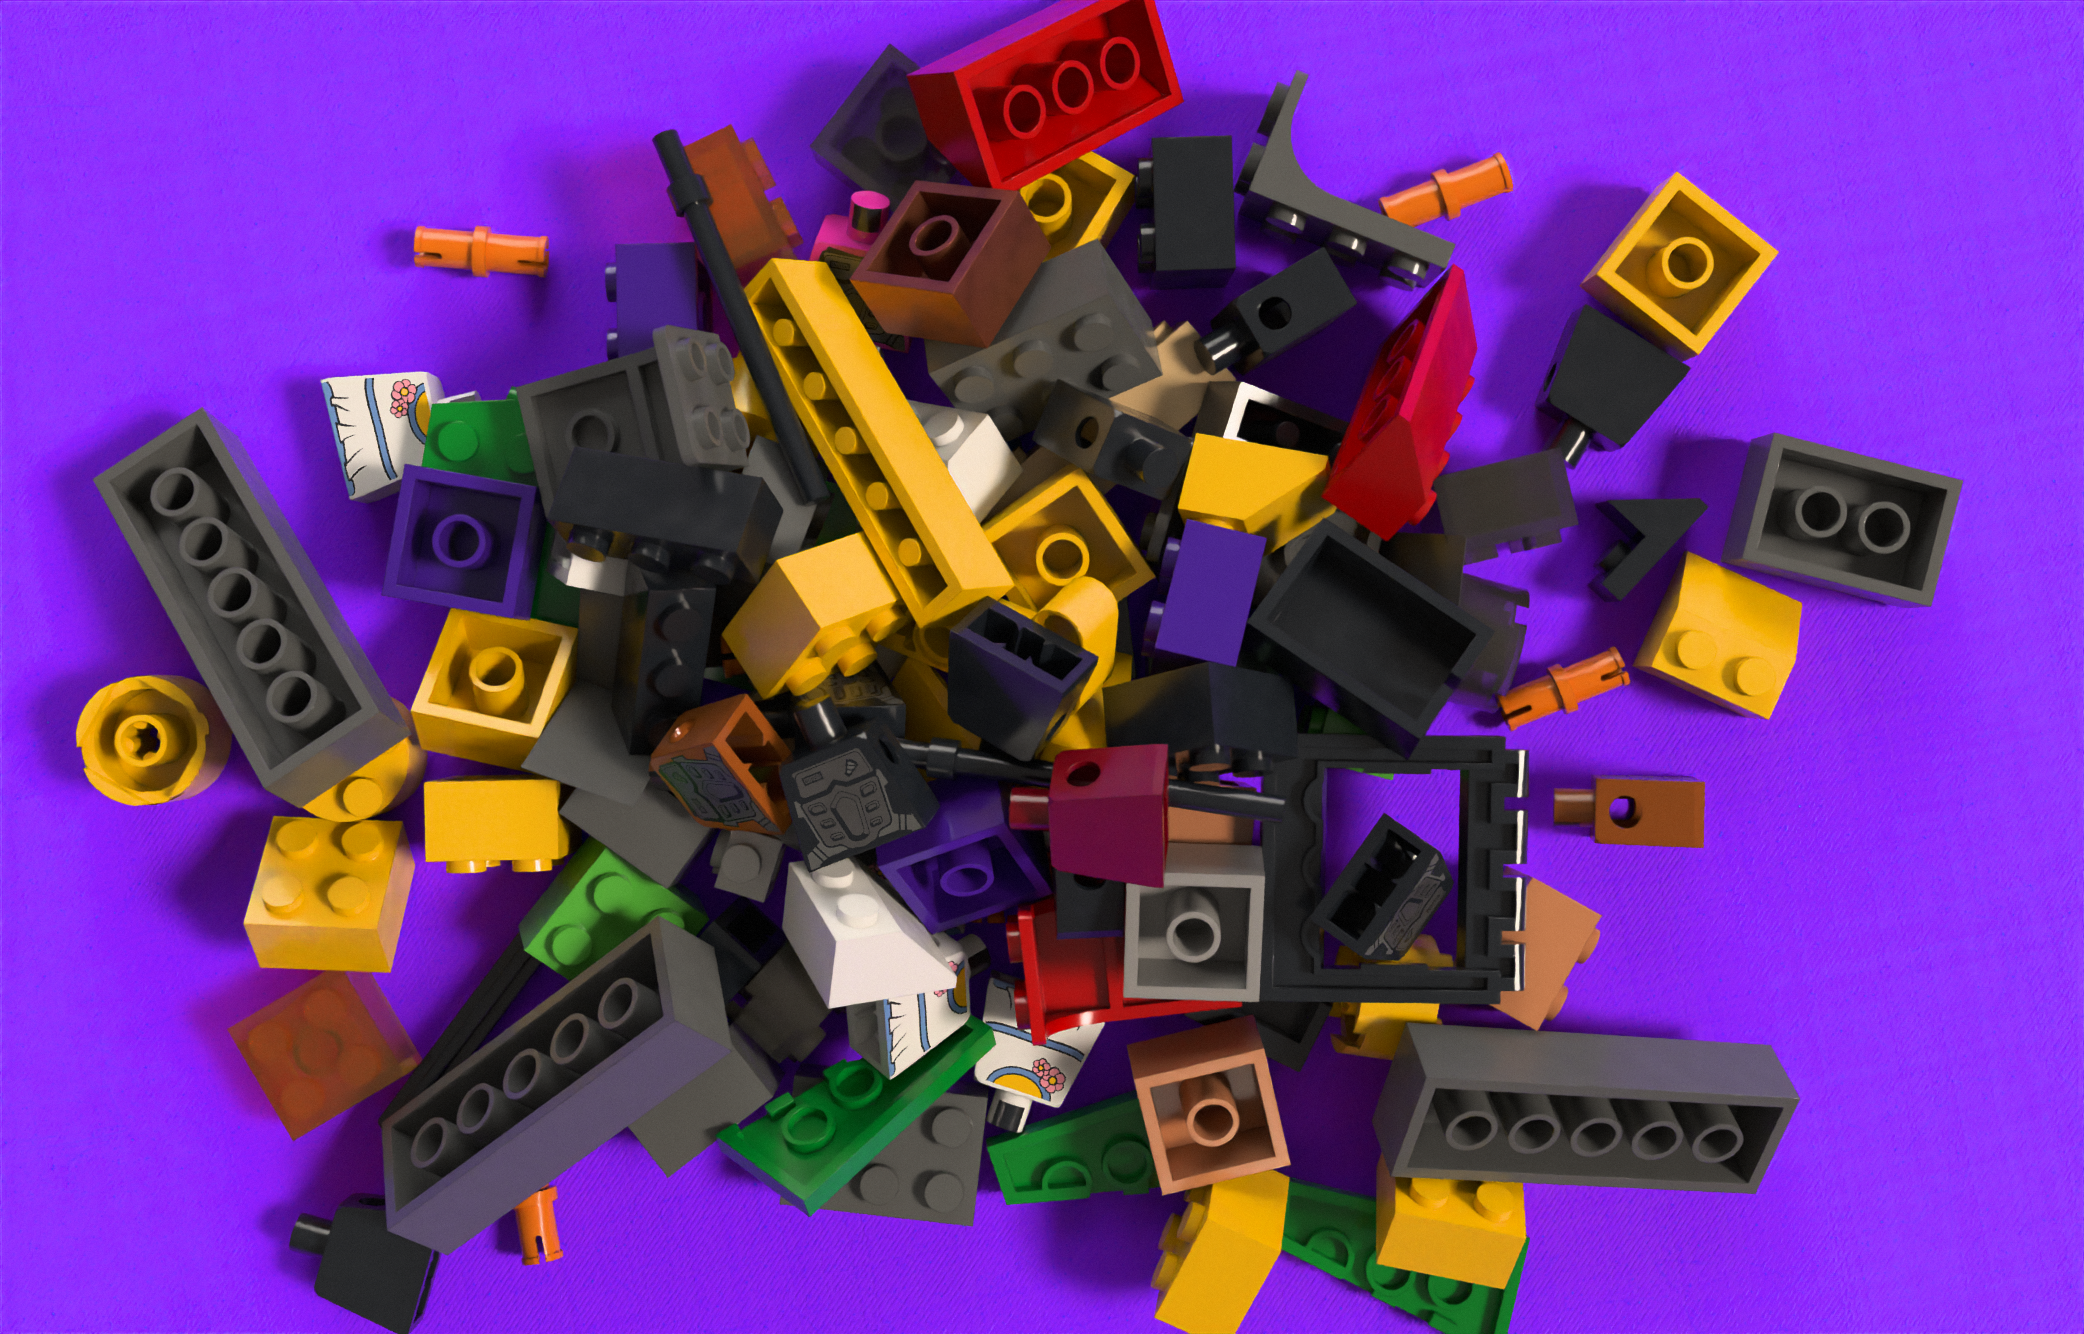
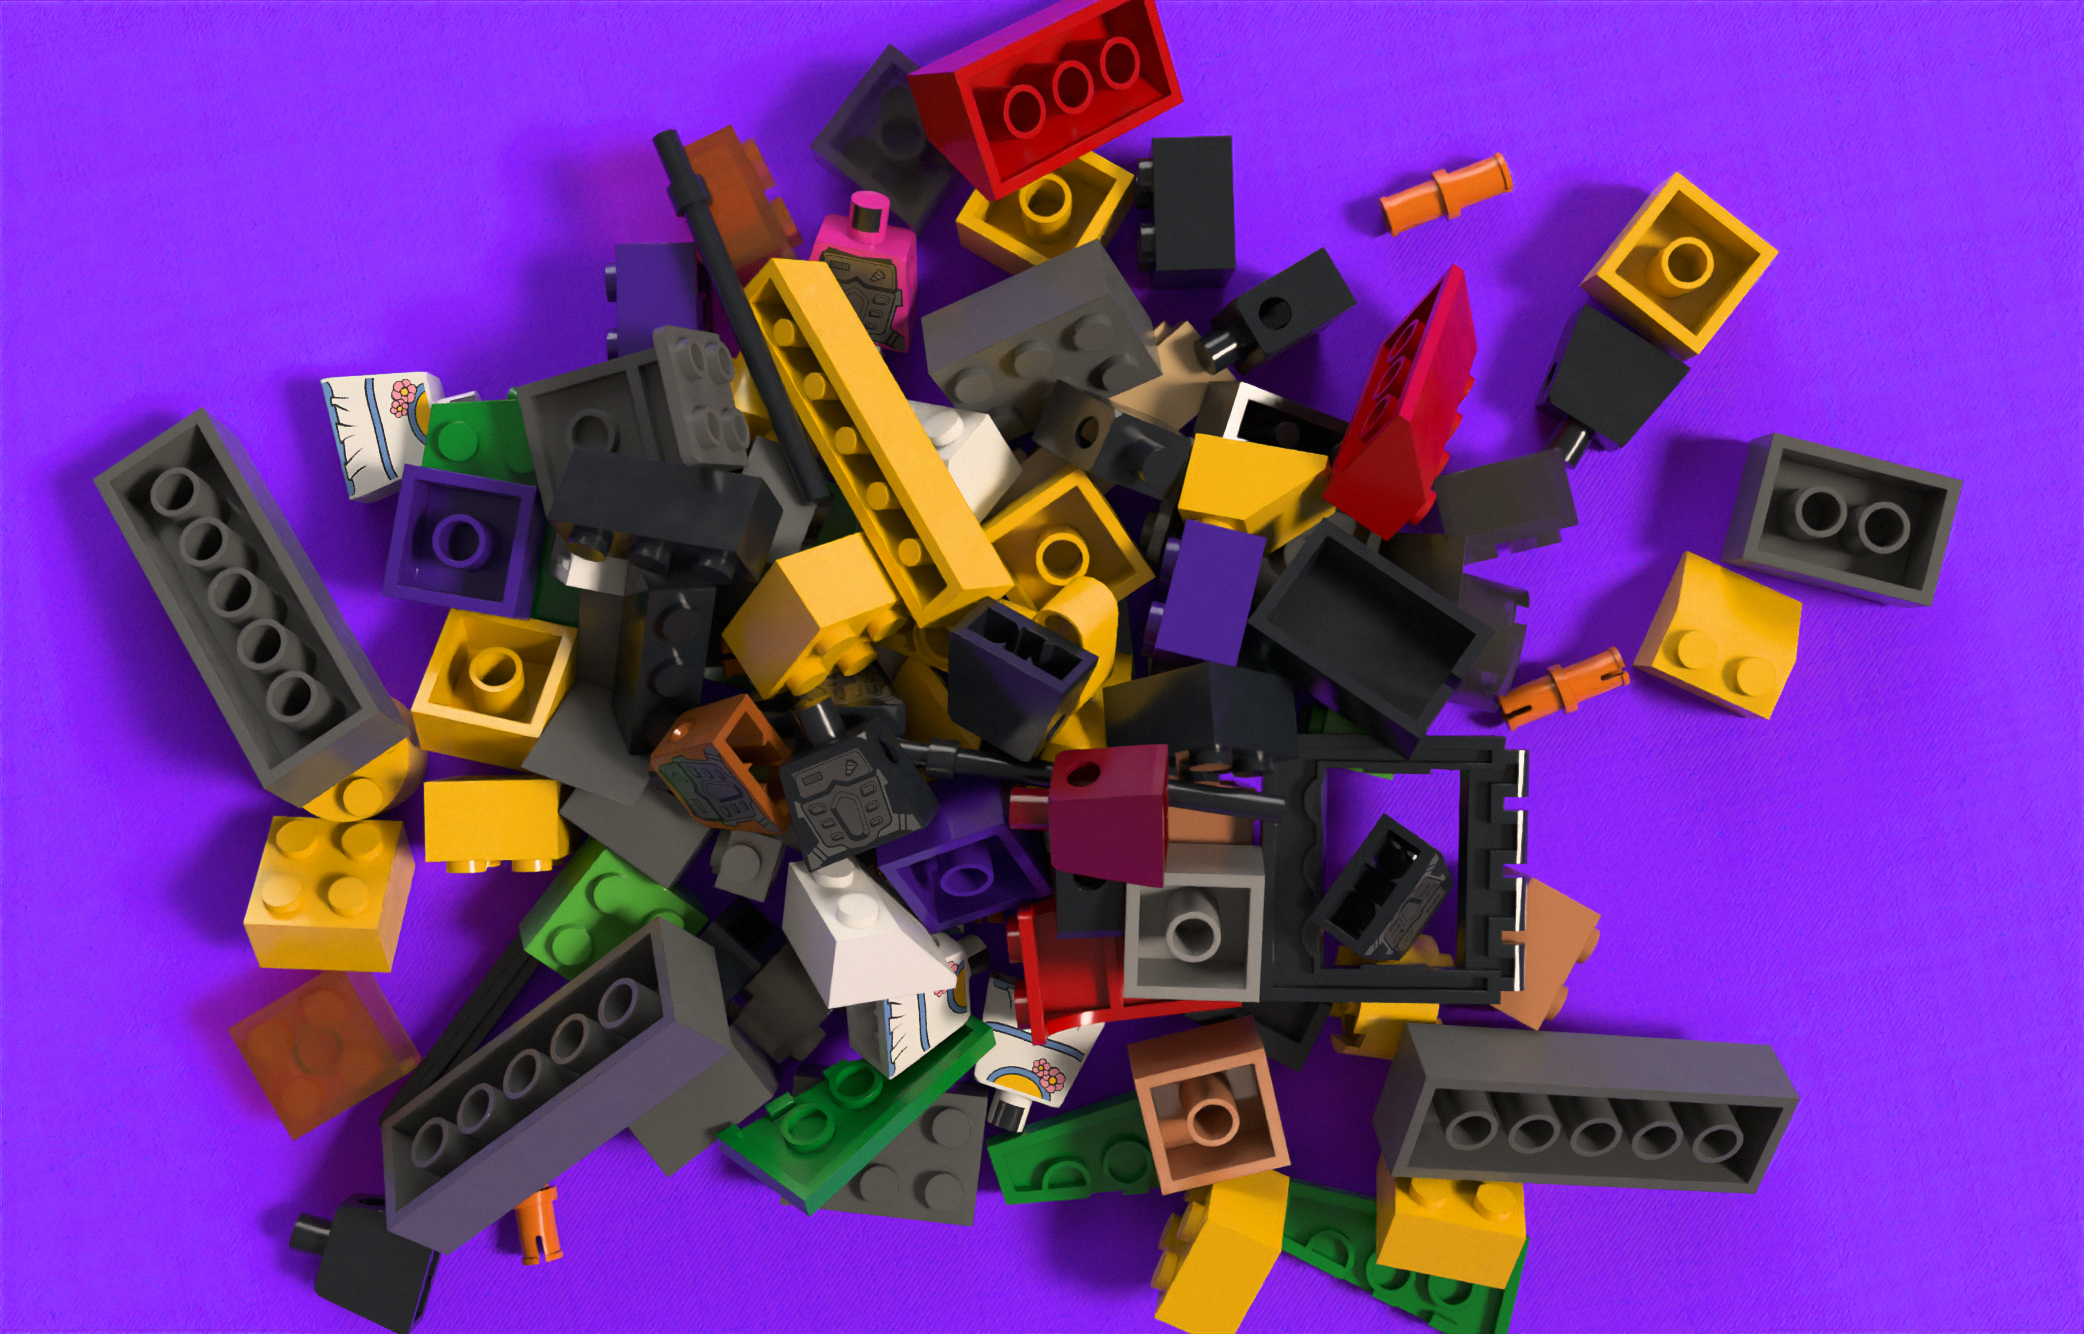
(121, 752): yellow brick -> none
(481, 251): orange pin -> none
(951, 263): copper brick -> none
(1294, 208): dark grey bracket -> none
(1652, 531): black slope -> none
(1664, 814): dark orange torso -> none

